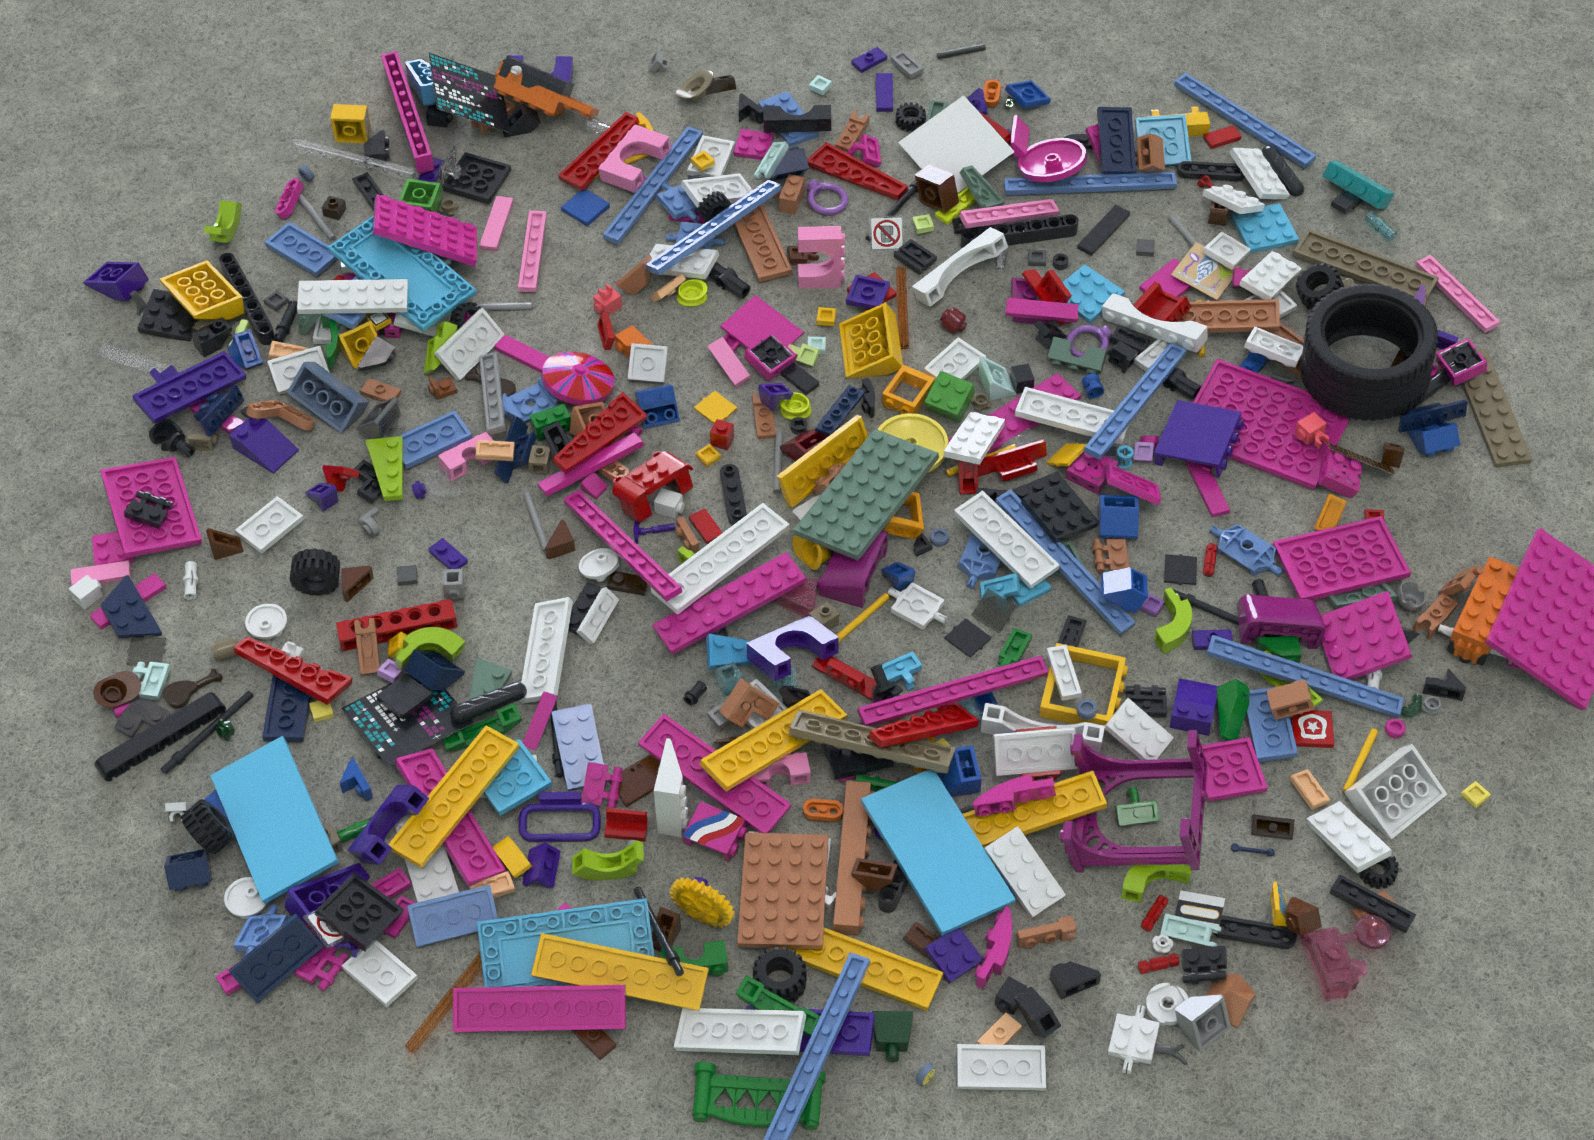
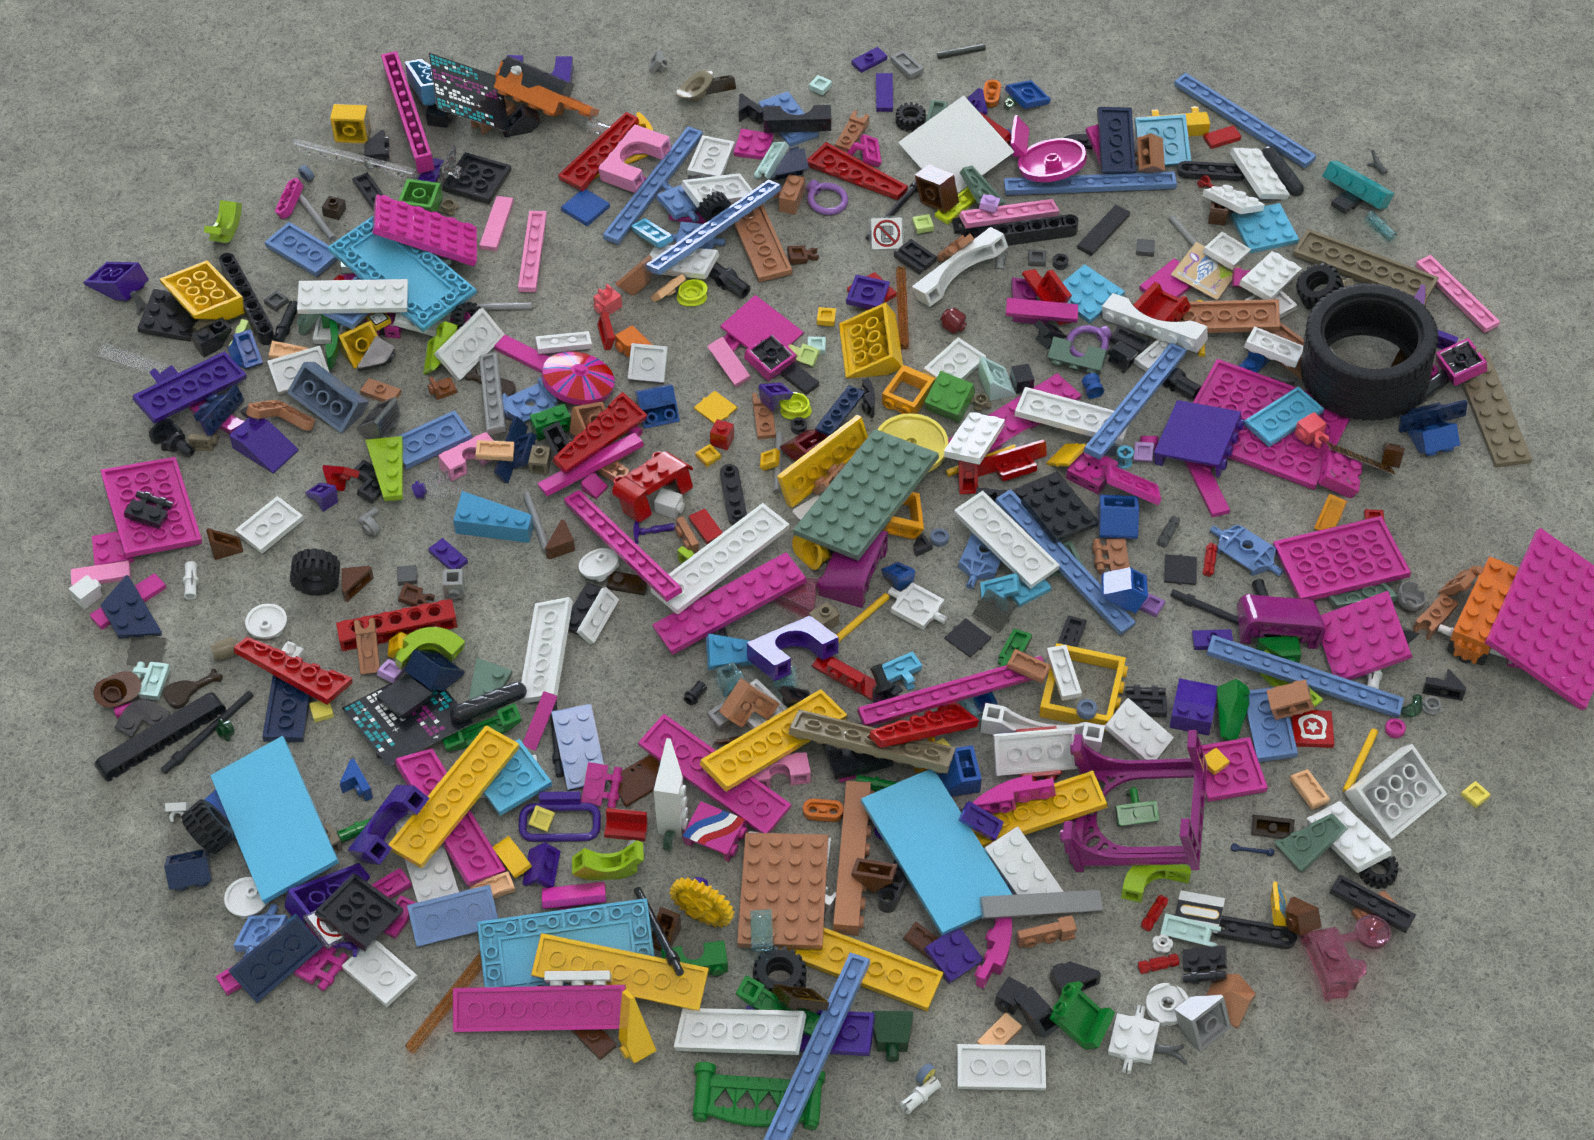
(412, 595): none -> reddish brown plate
(491, 520): none -> dark azure wedge
(541, 818): none -> light yellow tile
(563, 342): none -> white plate
(573, 895): none -> dark pink tile
(577, 978): none -> white plate
(633, 1032): none -> yellow slope
(652, 233): none -> medium azure plate
(669, 840): none -> clear green tile
(702, 161): yellow plate -> none
(761, 930): none -> clear light blue tile
(769, 459): none -> yellow tile
(800, 997): none -> dark brown plate
(824, 240): bright pink arch -> none
(920, 1095): none -> white pin
(954, 247): none -> nougat plate
(981, 821): none -> dark purple plate
(989, 203): none -> lavender plate
(1028, 666): none -> nougat plate
(1040, 904): none -> light grey tile
(1081, 1016): none -> green panel
(1168, 531): none -> dark grey axle
(1175, 633): lime arch -> none
(1216, 761): none -> yellow tile
(1281, 416): none -> medium azure tile
(1310, 843): none -> sand green wing
(1377, 164): none -> dark grey bar

